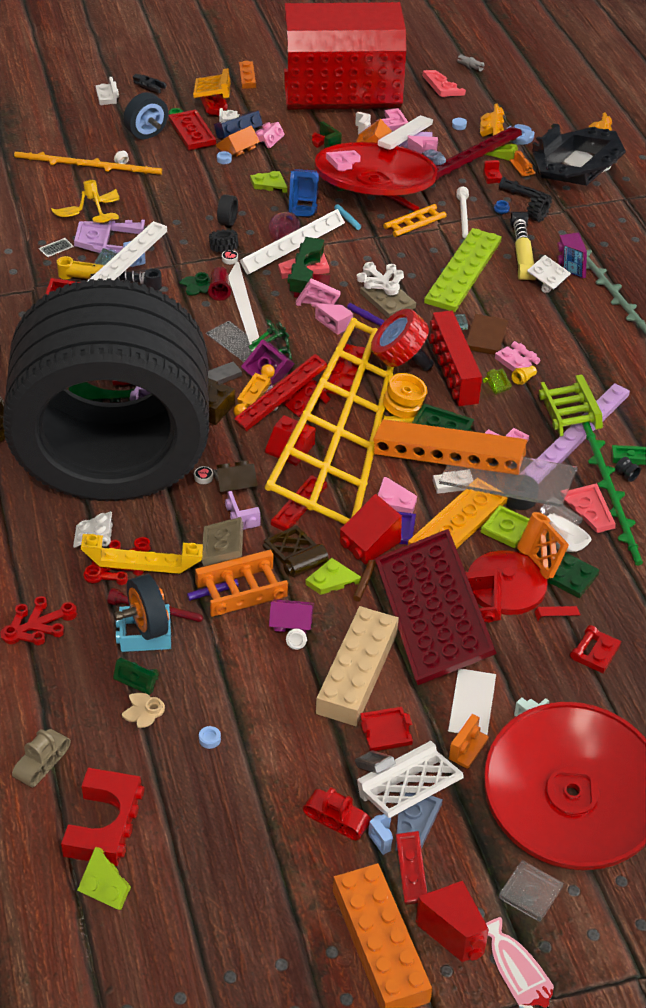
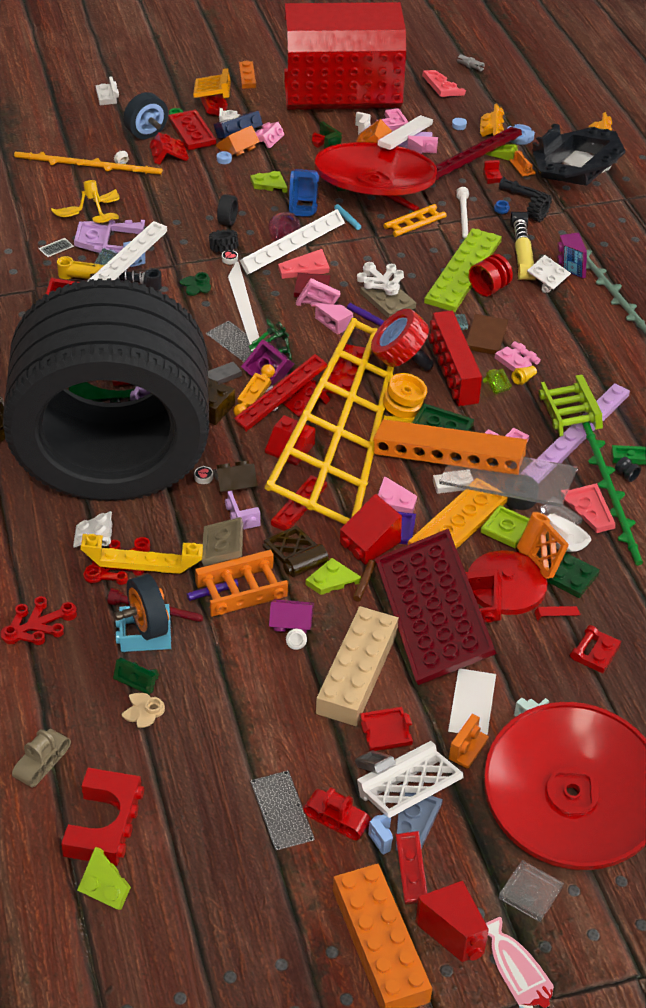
(149, 83): black hinge -> none
(165, 144): none -> red bracket
(209, 737): light blue tile -> none
(219, 285): dark red plant -> none
(282, 810): none -> flat silver sticker
(309, 252): dark green arch -> none
(343, 159): bright pink plate -> none
(438, 158): sand blue piece -> none
(490, 275): none -> red wheel

